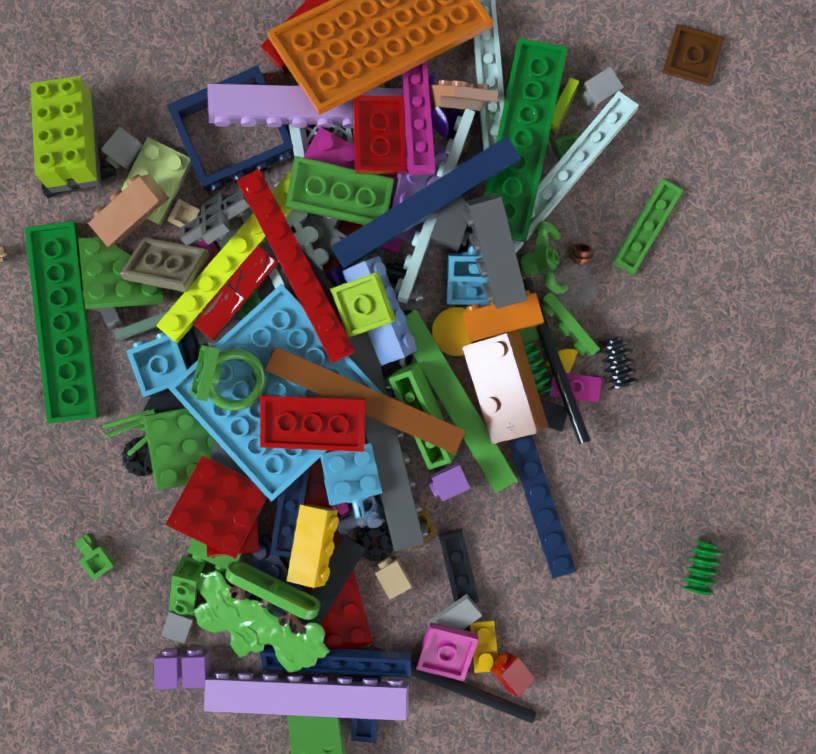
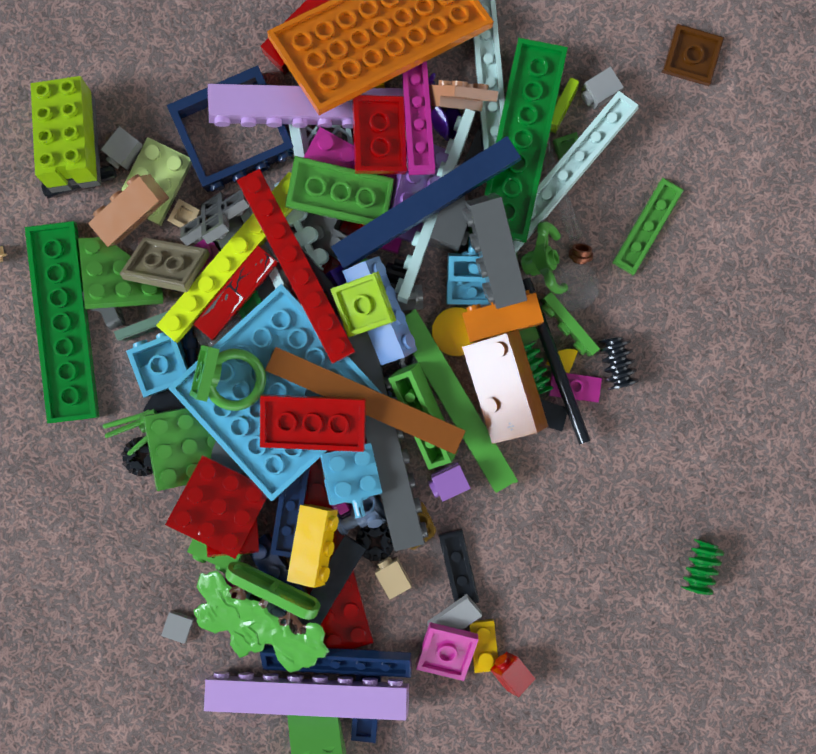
(96, 560): bright green plate -> none
(184, 585): bright green bracket -> none
(186, 667): medium lavender piece -> none
(475, 694): black piece -> none
(542, 506): dark blue plate -> none

